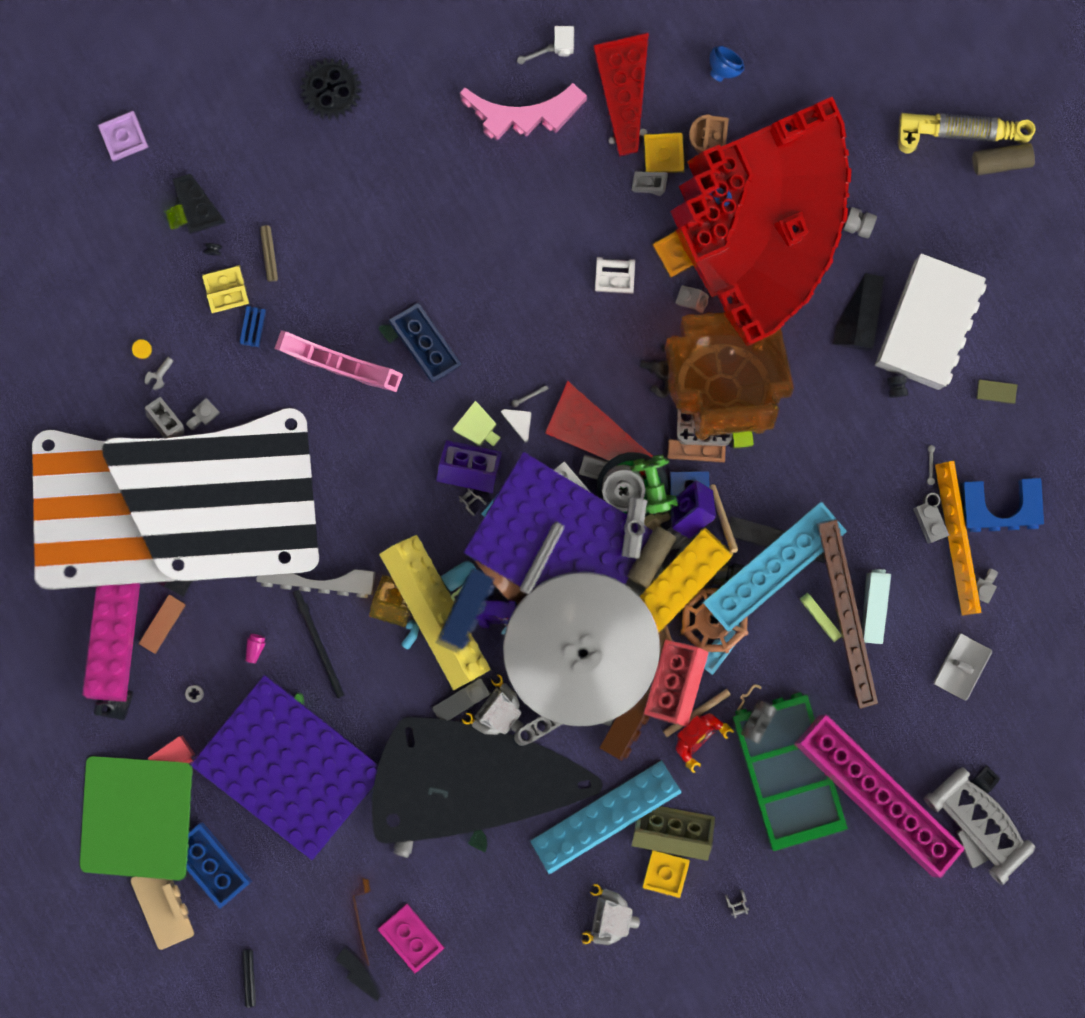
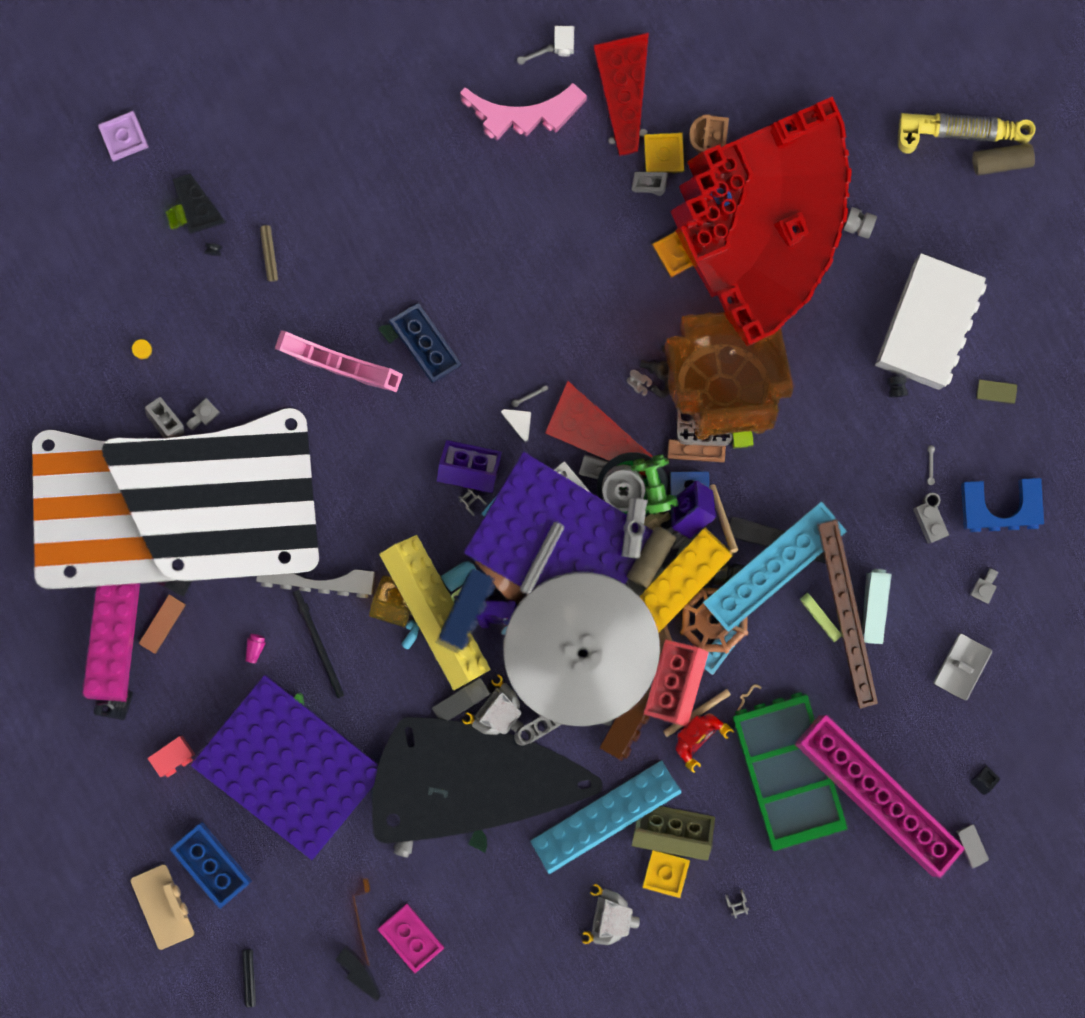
(136, 817): bright green piece -> none
(158, 375): light grey bar -> none
(190, 689): light grey bush -> none
(225, 289): light yellow slope -> none
(252, 327): blue tile -> none
(323, 74): black gear -> none
(477, 426): yellowish green torso -> none
(615, 281): white plate -> none
(636, 381): none -> light grey piece
(692, 298): light grey bracket -> none
(725, 63): blue piece -> none
(758, 721): dark grey piece -> none
(860, 319): black wedge -> none
(948, 797): light grey piece -> none
(958, 538): light orange plate -> none

